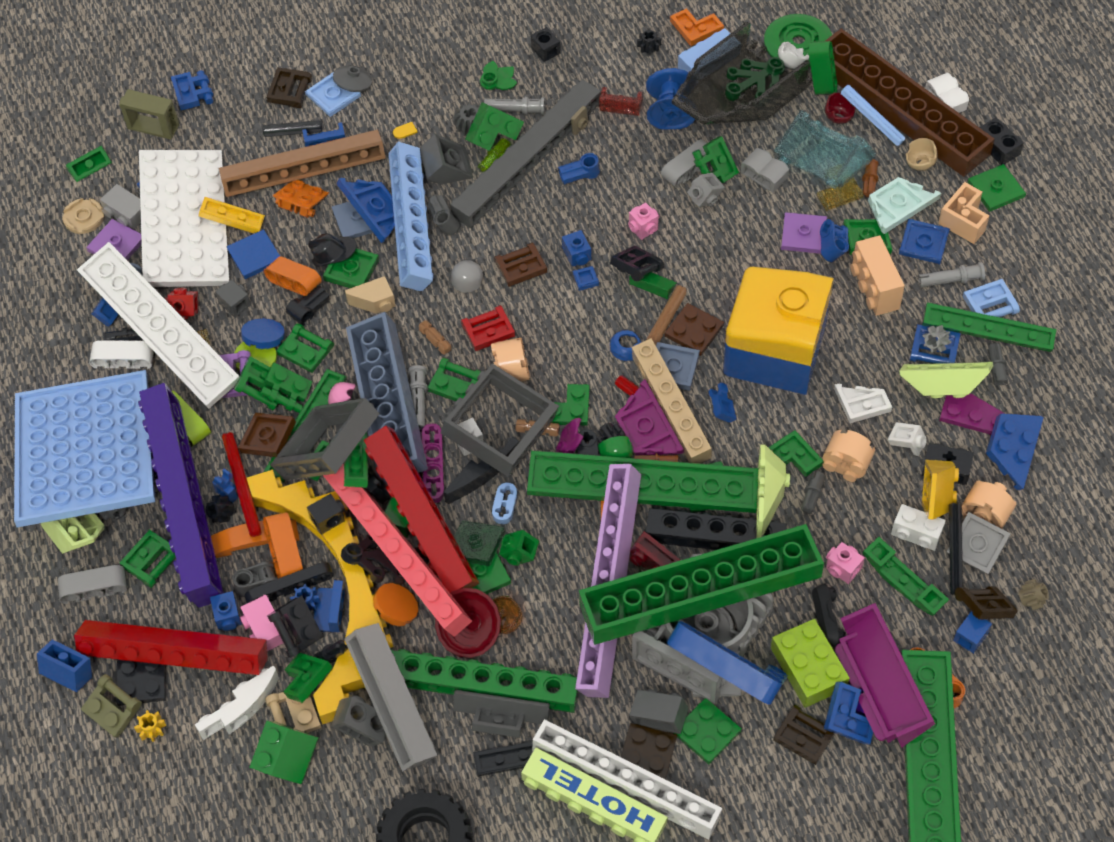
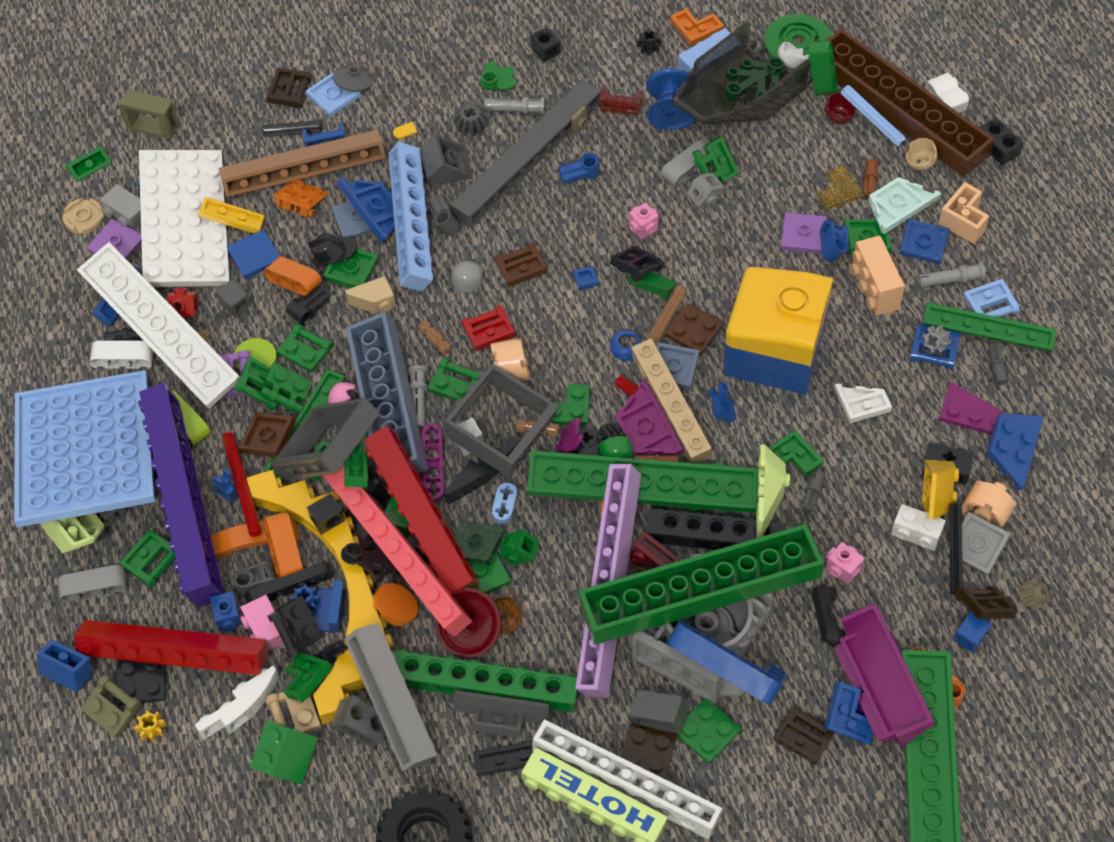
(185, 89): blue plate -> none
(219, 509): black gear -> none
(262, 333): blue tile -> none
(489, 123): green brick -> none
(498, 150): clear neon green axle -> none
(576, 248): blue brick -> none
(765, 170): light grey brick -> none
(808, 662): lime brick -> none
(823, 151): clear light blue windscreen -> none
(848, 455): light nougat brick -> none
(903, 579): green slope -> none
(908, 436): white bracket -> none
(945, 378): yellowish green wedge -> none
(997, 187): green plate -> none

